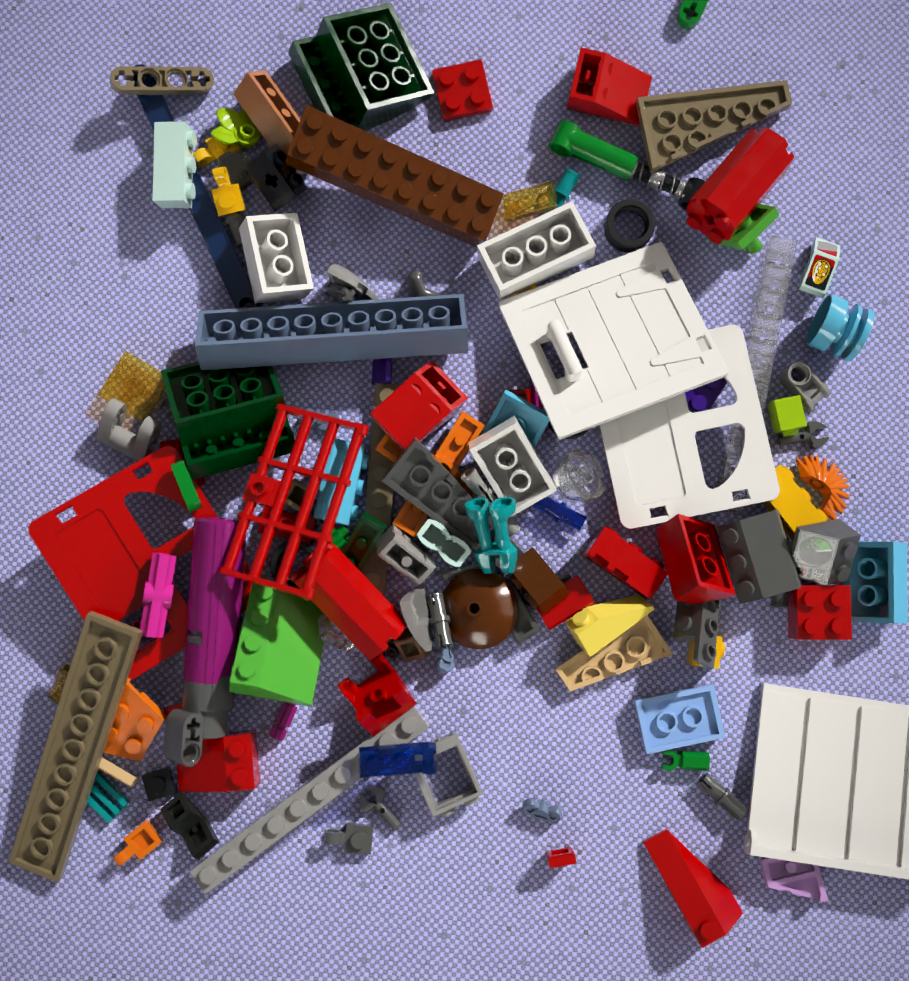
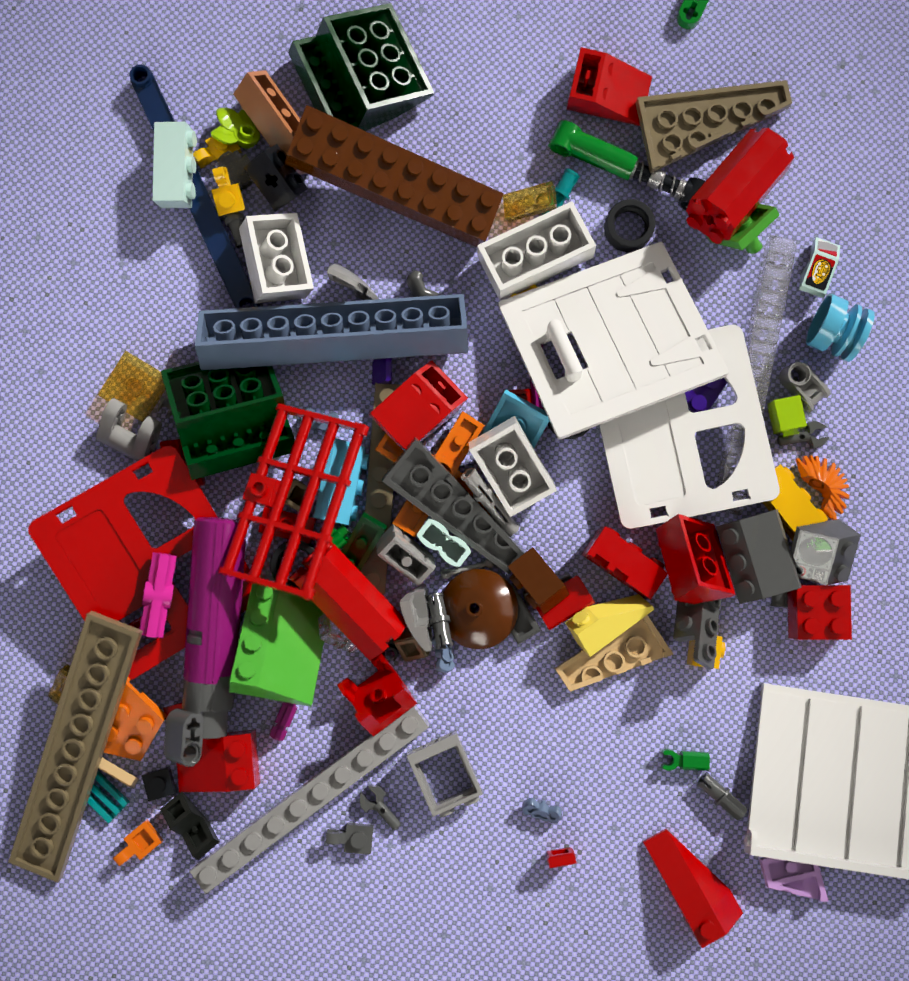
(161, 75): dark tan beam -> none
(186, 486): green beam -> none
(339, 292): dark grey axle -> none
(396, 759): clear blue plate -> none
(462, 90): red plate -> none
(500, 510): teal piece -> none
(561, 512): clear blue pin -> none
(578, 477): clear cylinder -> none
(679, 718): light blue plate -> none
(879, 583): medium azure slope -> none

